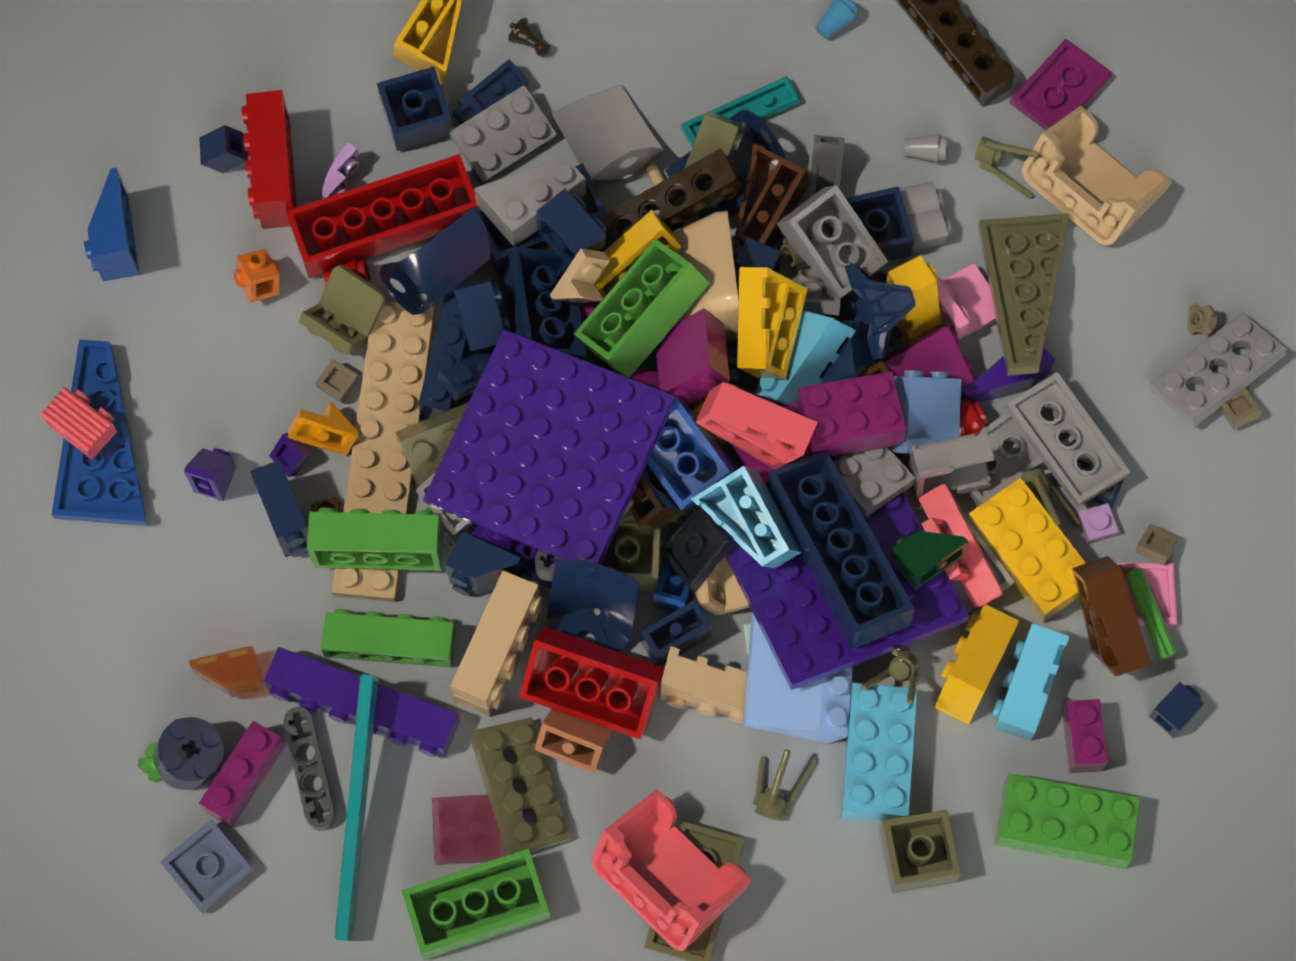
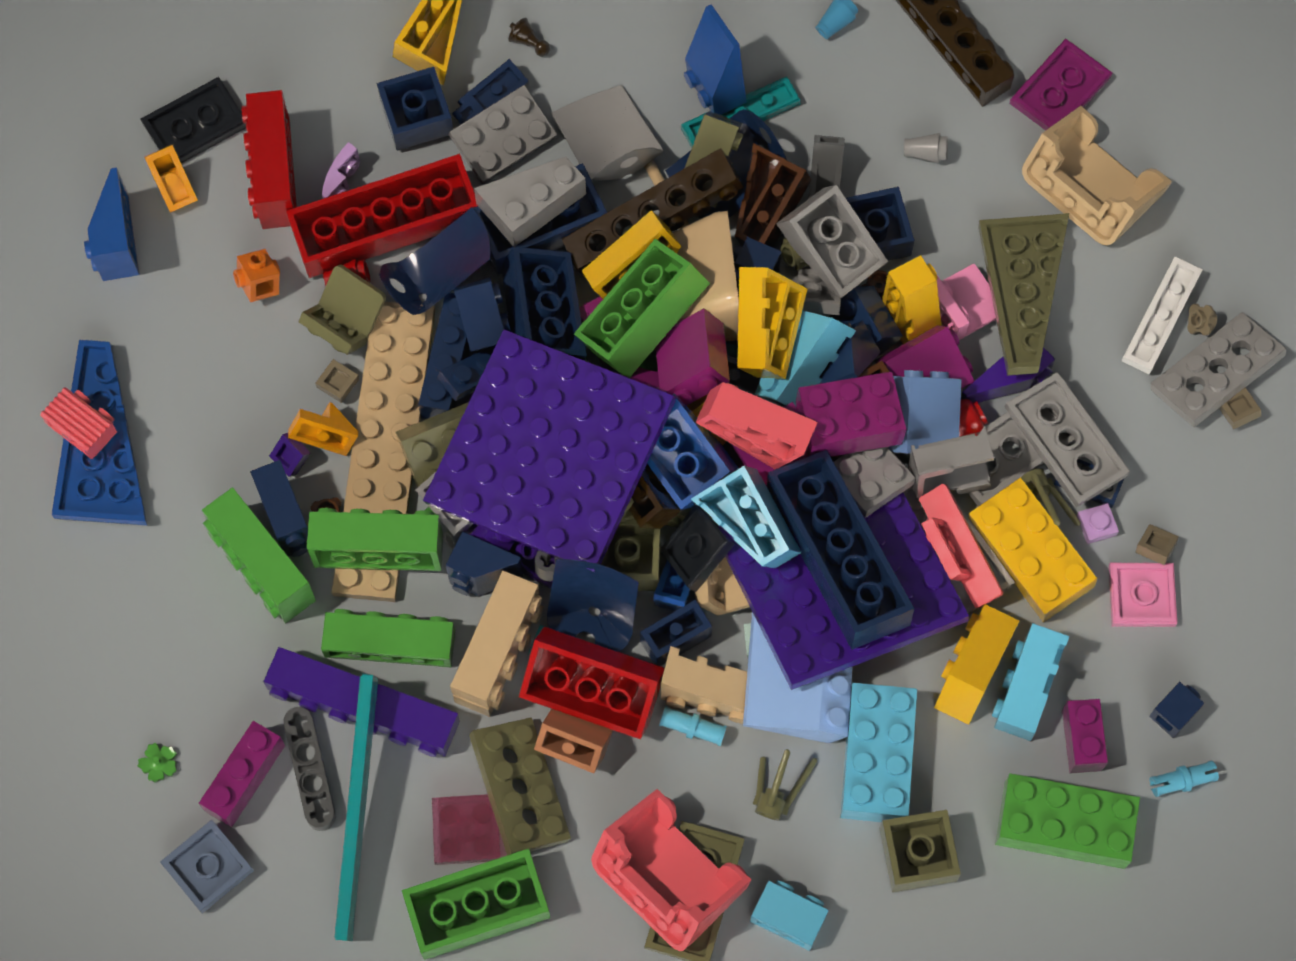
(170, 178): none -> light orange slope
(171, 760): dark blue brick -> none
(195, 120): none -> black tile
(211, 473): dark purple slope -> none
(222, 149): dark blue brick -> none
(232, 672): clear orange slope -> none
(261, 558): none -> bright green brick
(569, 227): dark blue brick -> none
(579, 279): tan slope -> none
(692, 726): none -> medium azure pin
(715, 65): none -> blue slope
(789, 914): none -> medium azure brick
(884, 304): dark blue piece -> none
(901, 668): olive plant -> none
(925, 216): light grey brick -> none
(927, 555): dark green slope -> none
(992, 151): olive plant -> none
(1110, 616): reddish brown wedge -> none
(1150, 613): bright green axle -> none
(1161, 315): none -> white plate
(1184, 778): none -> medium azure pin

